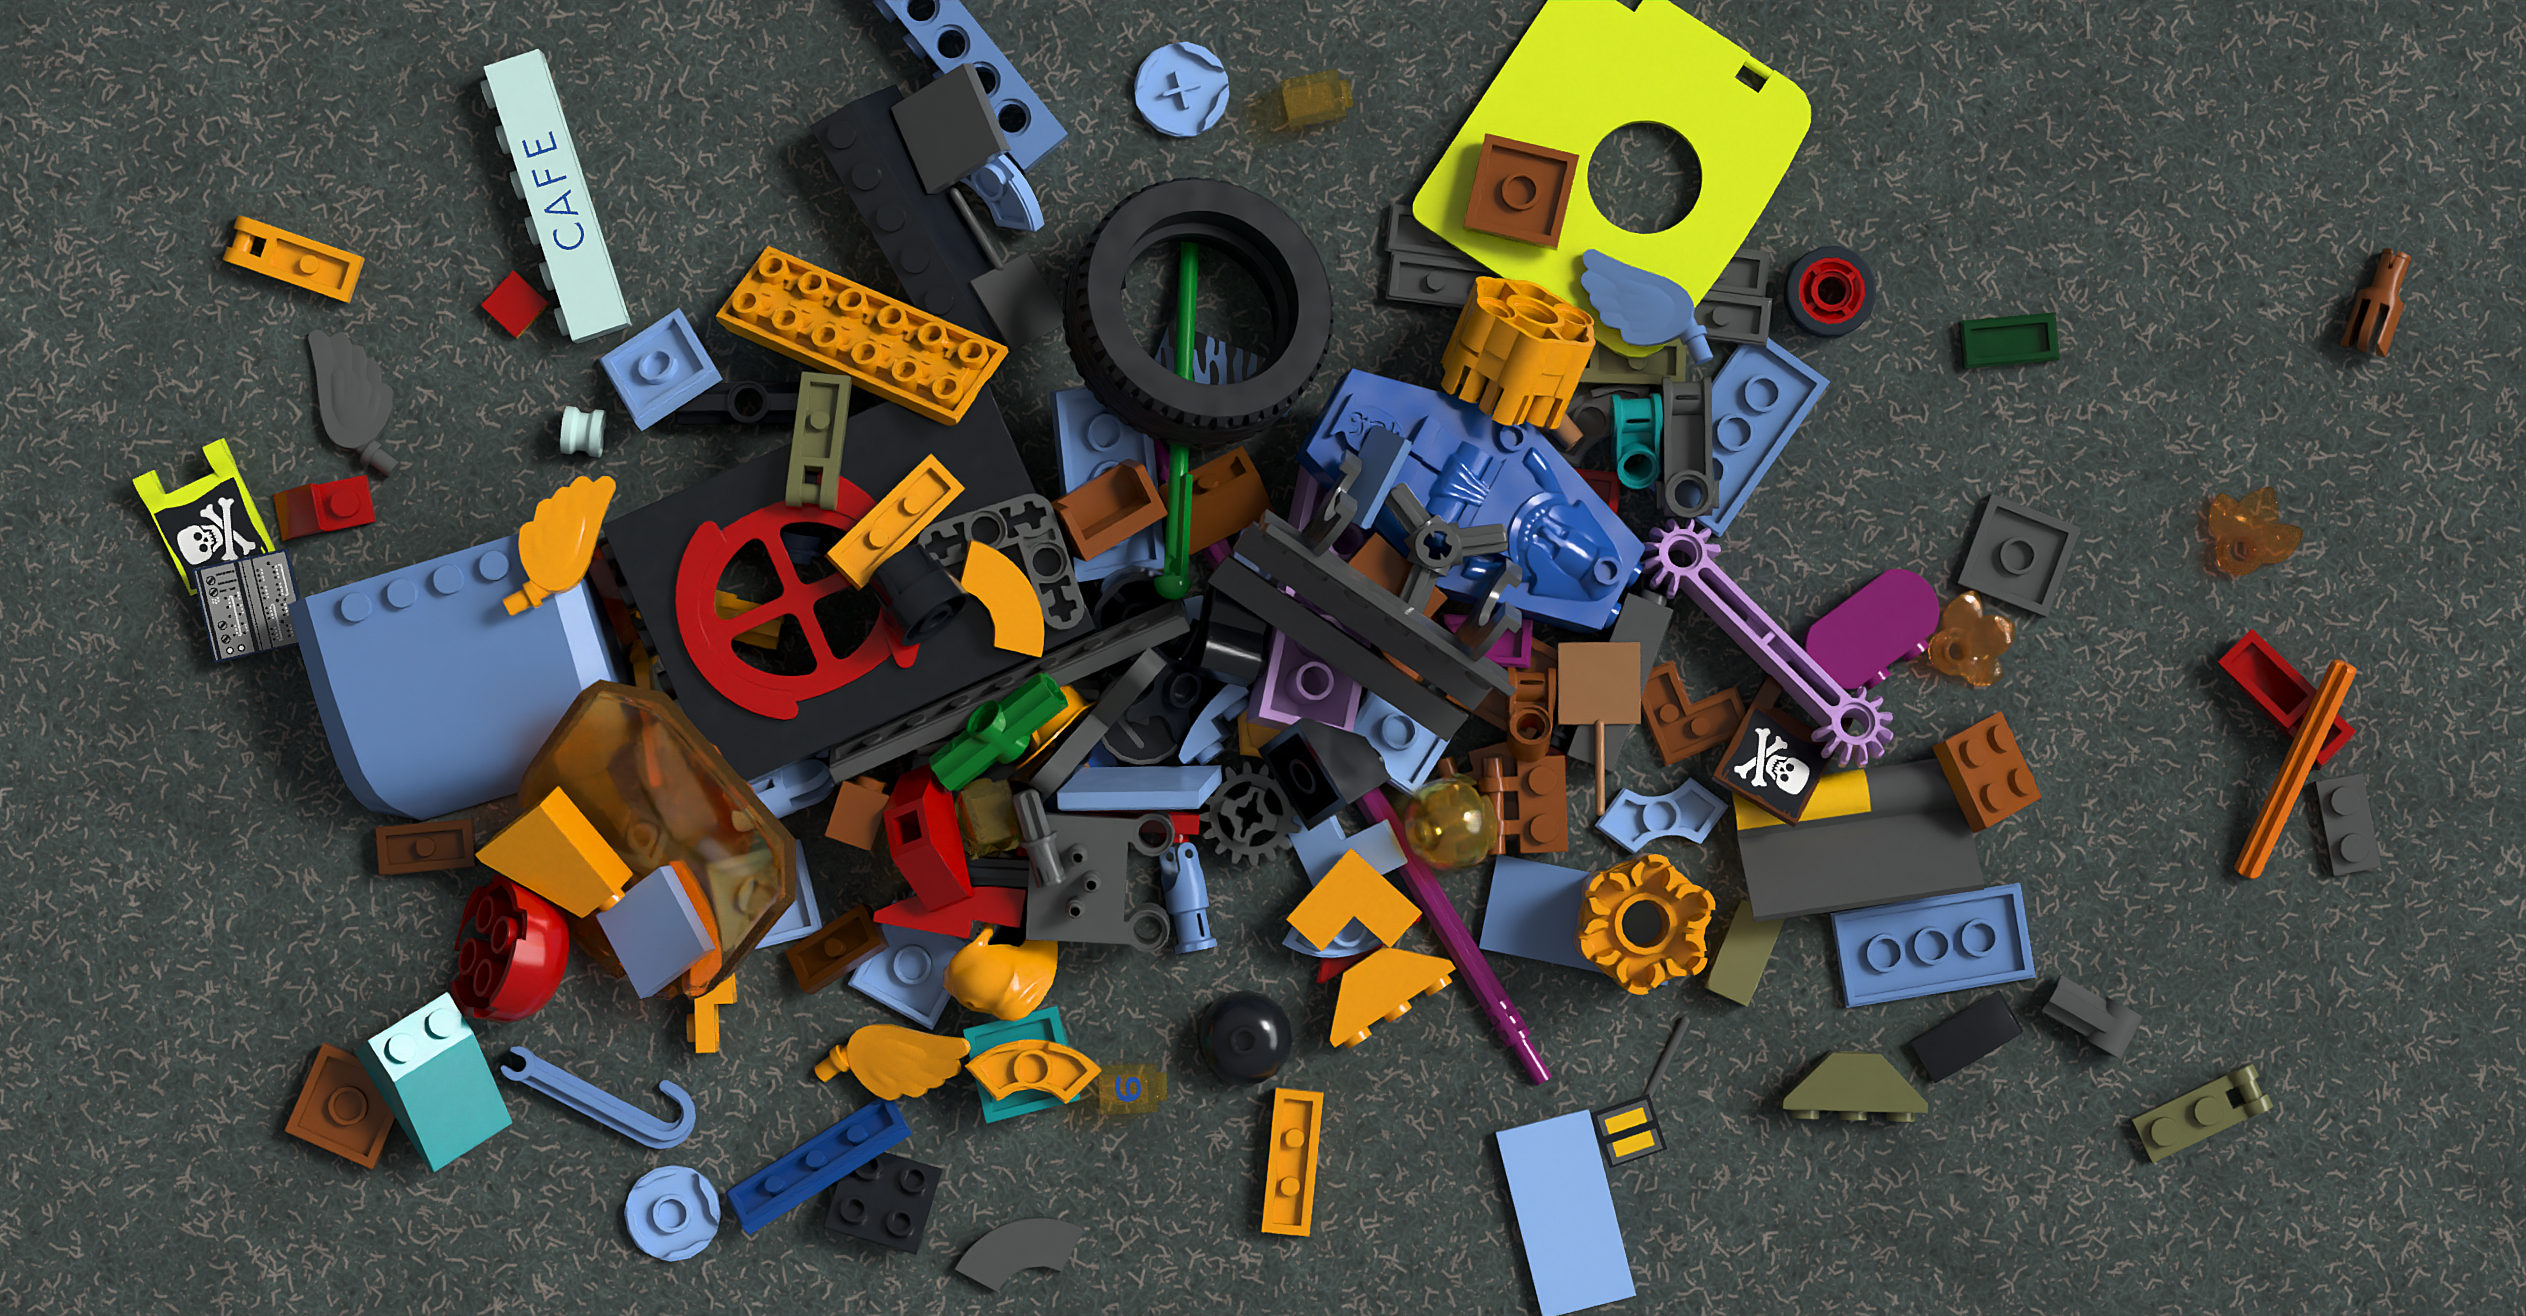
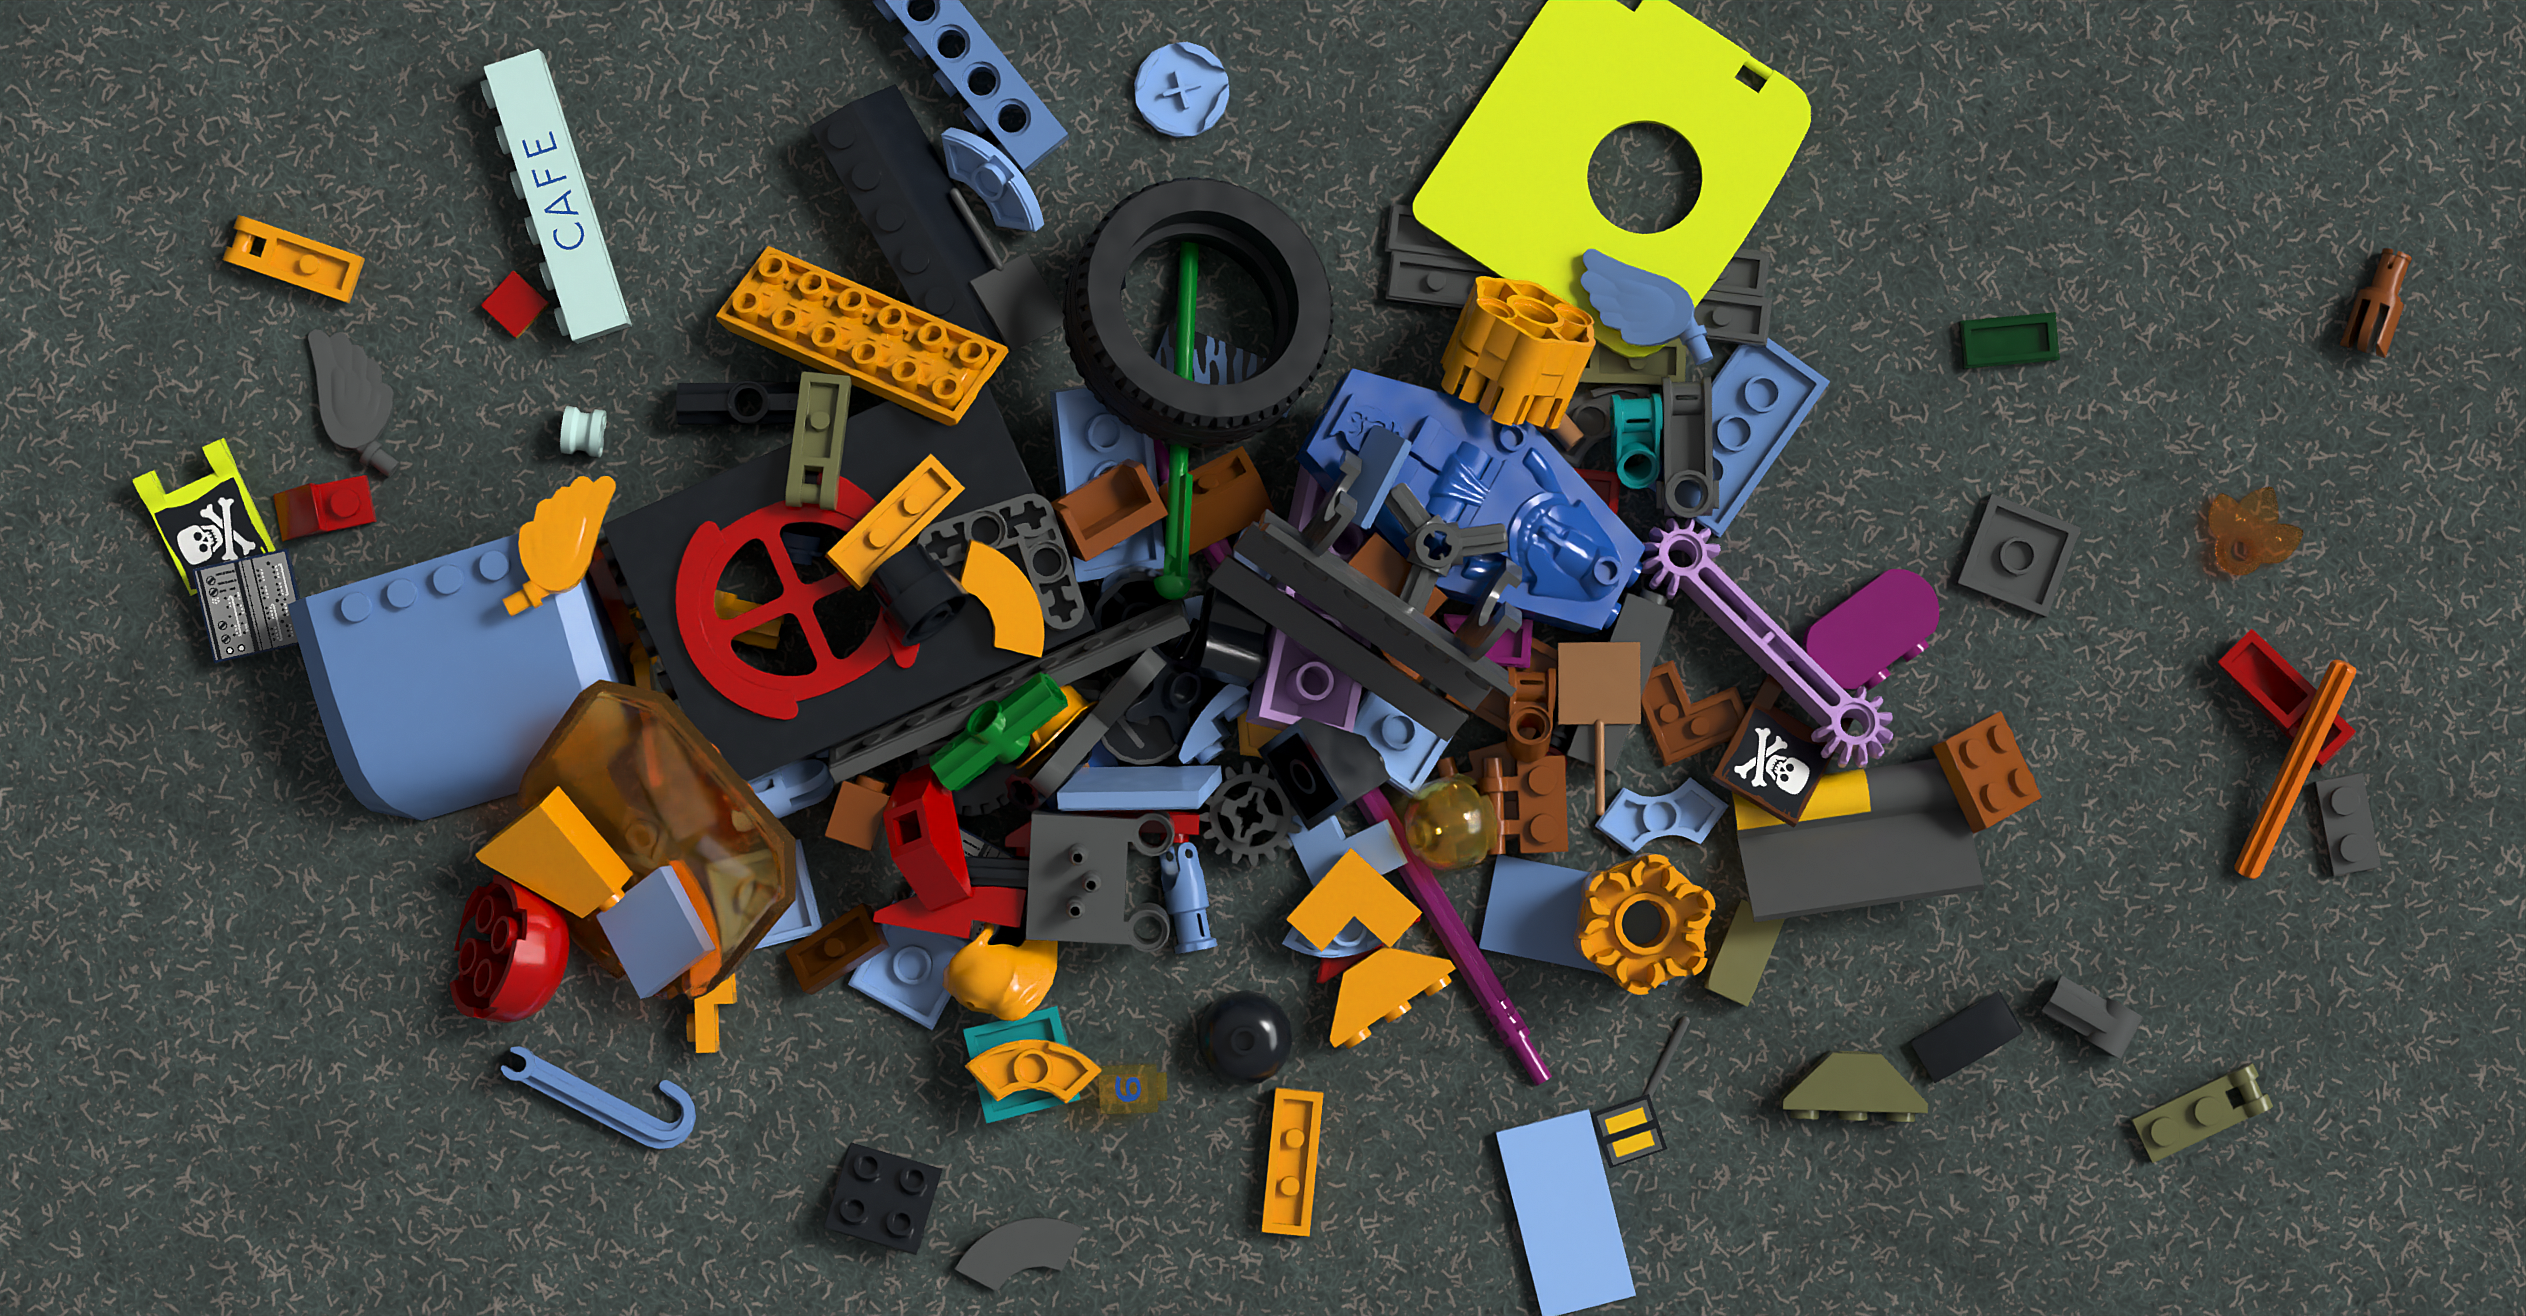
(342, 1108): dark orange plate -> none
(426, 846): reddish brown plate -> none
(436, 1082): teal slope -> none
(660, 369): light blue tile -> none
(688, 1203): light blue tile -> none
(818, 1163): blue tile -> none
(896, 1060): light orange animal -> none
(950, 128): dark grey tile -> none
(988, 818): clear yellow brick -> none
(1038, 839): dark grey axle -> none
(1316, 99): clear yellow brick -> none
(1521, 191): dark orange plate -> none
(1849, 272): wheel -> none
(1932, 945): medium blue tile -> none
(1978, 639): clear orange plate -> none

